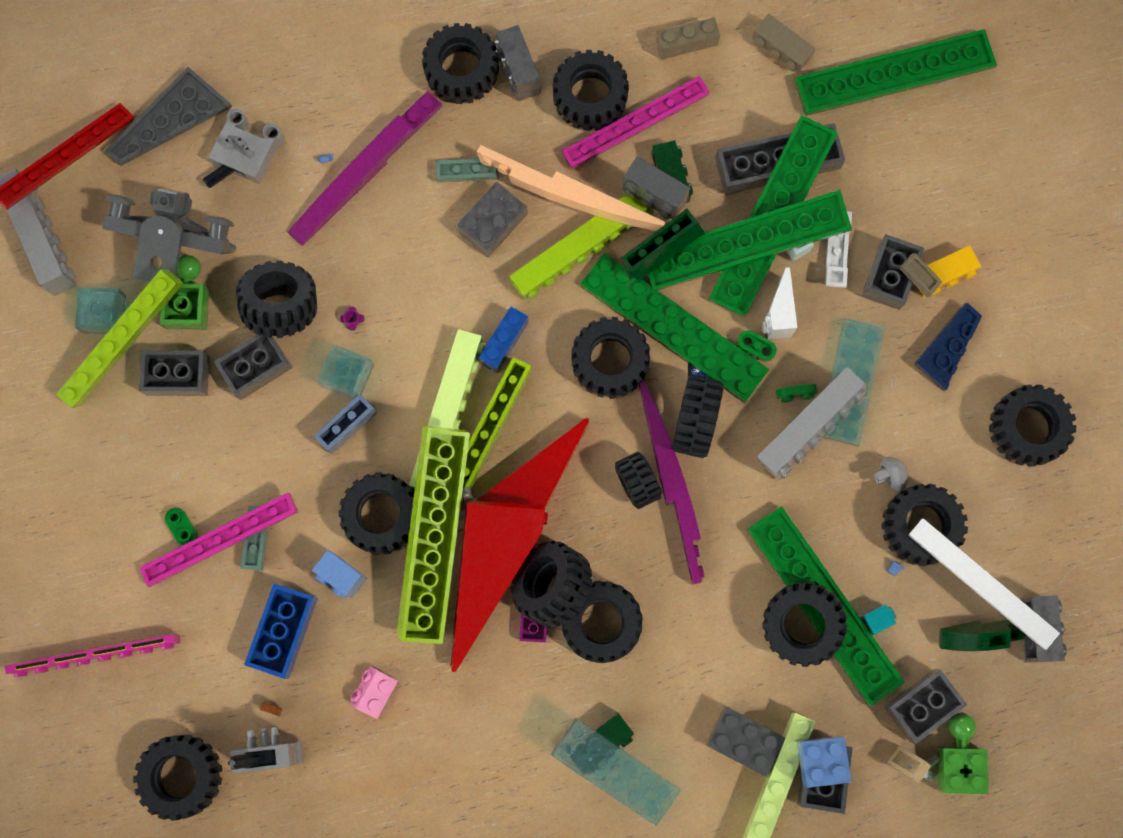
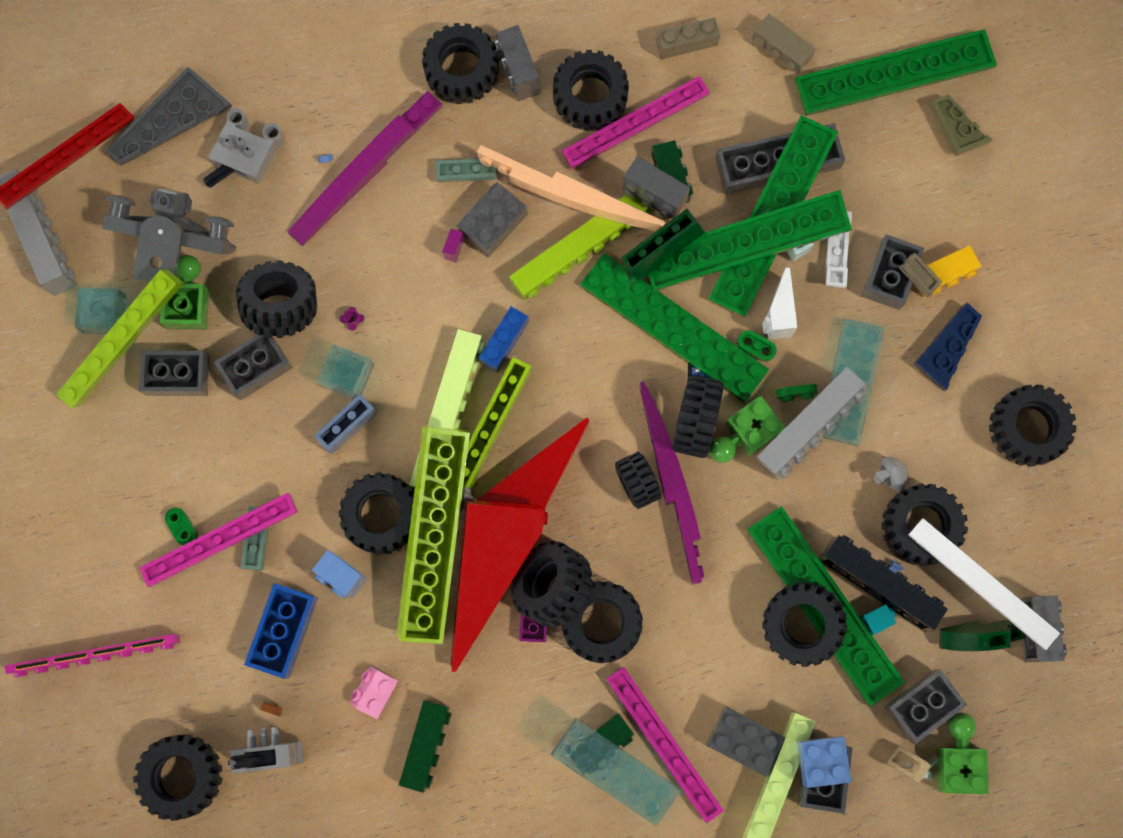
(424, 746): none -> dark green brick
(453, 245): none -> magenta piece
(610, 331): black tyre -> none
(665, 745): none -> dark pink plate
(752, 440): none -> bright green brick
(883, 584): none -> black brick
(956, 126): none -> olive wing

